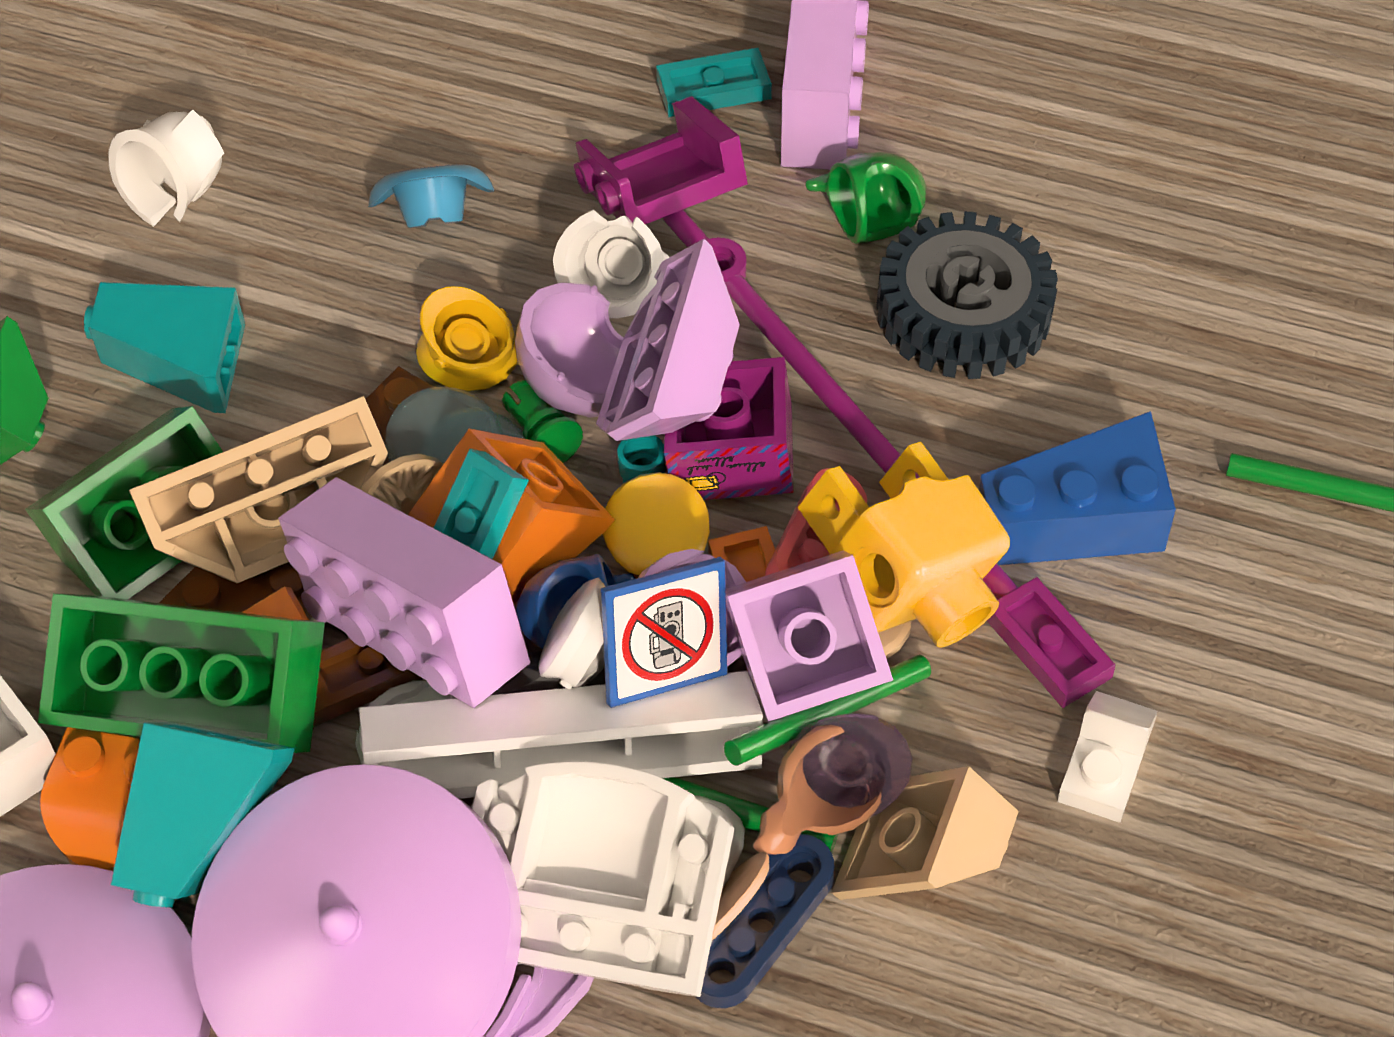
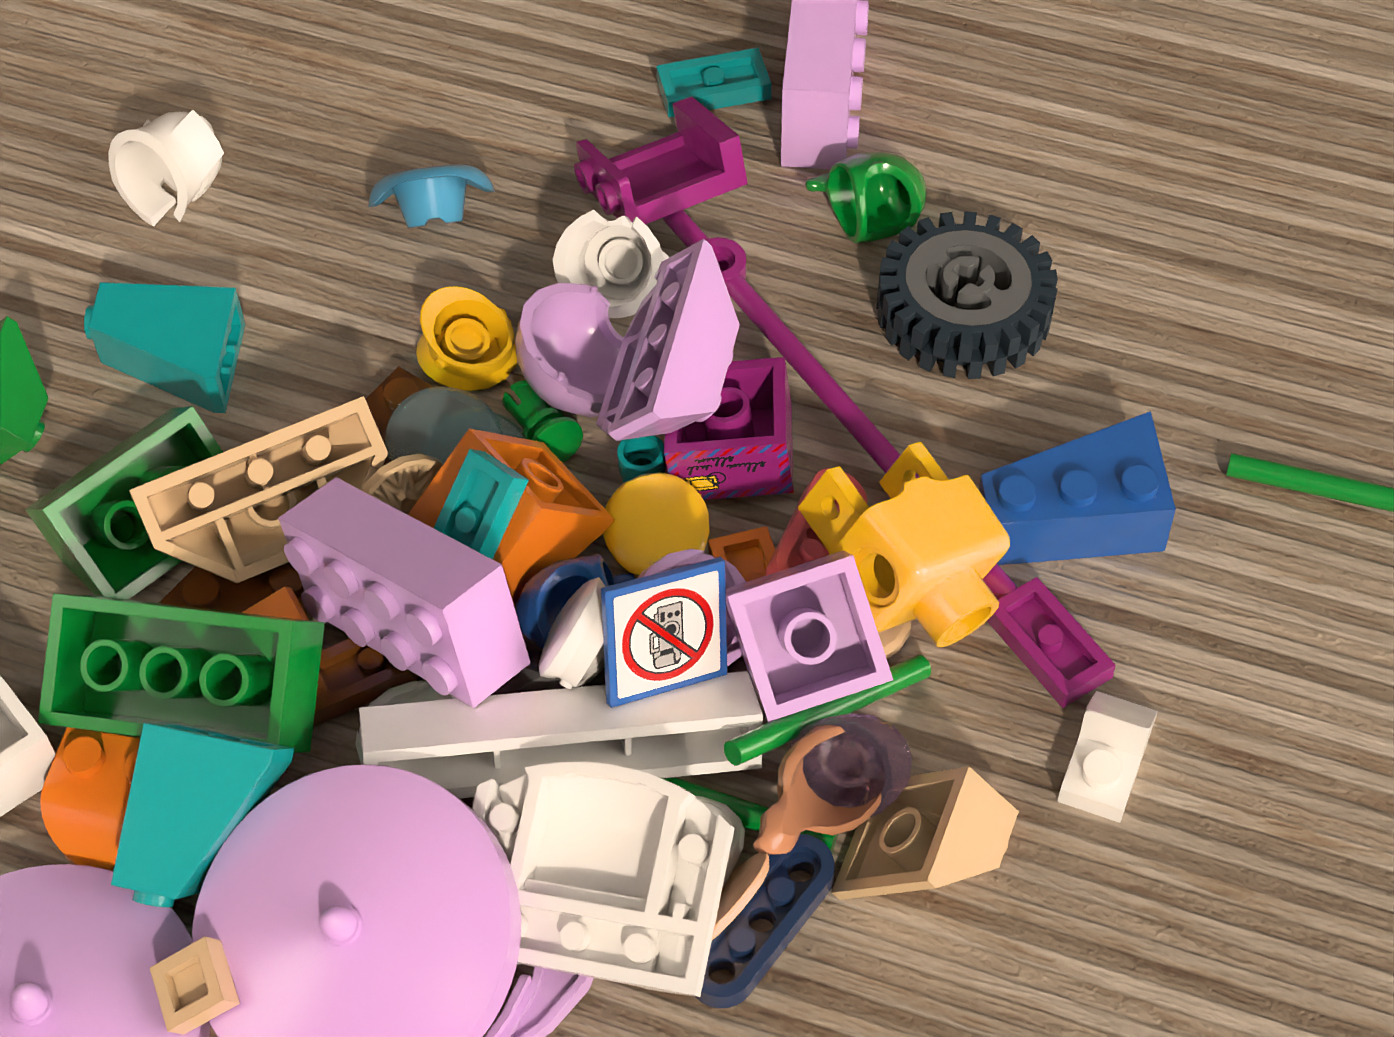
(194, 985): none -> tan tile

